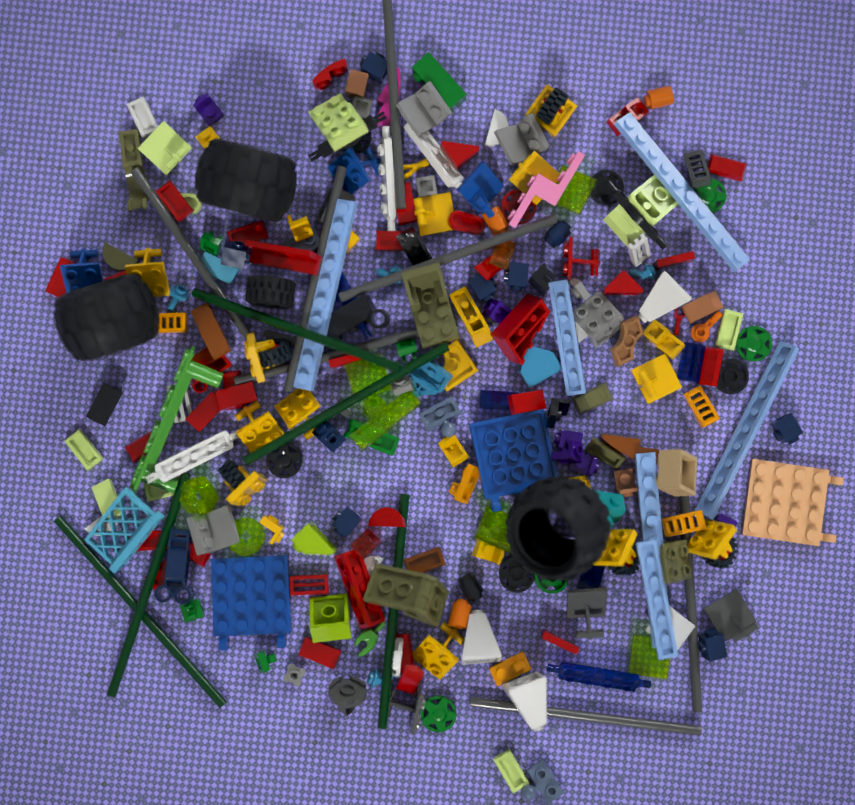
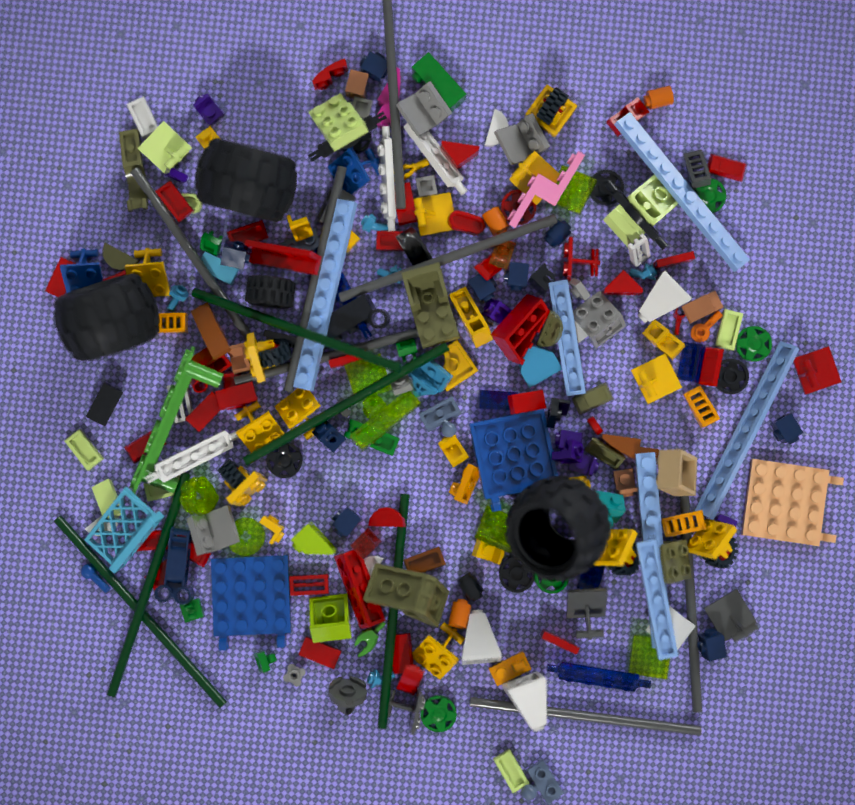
(89, 572): none -> blue bar
(176, 175): none -> dark purple tile
(238, 359): none -> nougat panel
(369, 223): none -> dark azure plate
(397, 657): white tile -> none
(481, 188): blue plate -> none
(551, 331): none -> olive tile
(594, 425): none -> red tile
(629, 334): medium nougat tile -> none
(816, 370): none -> red plate

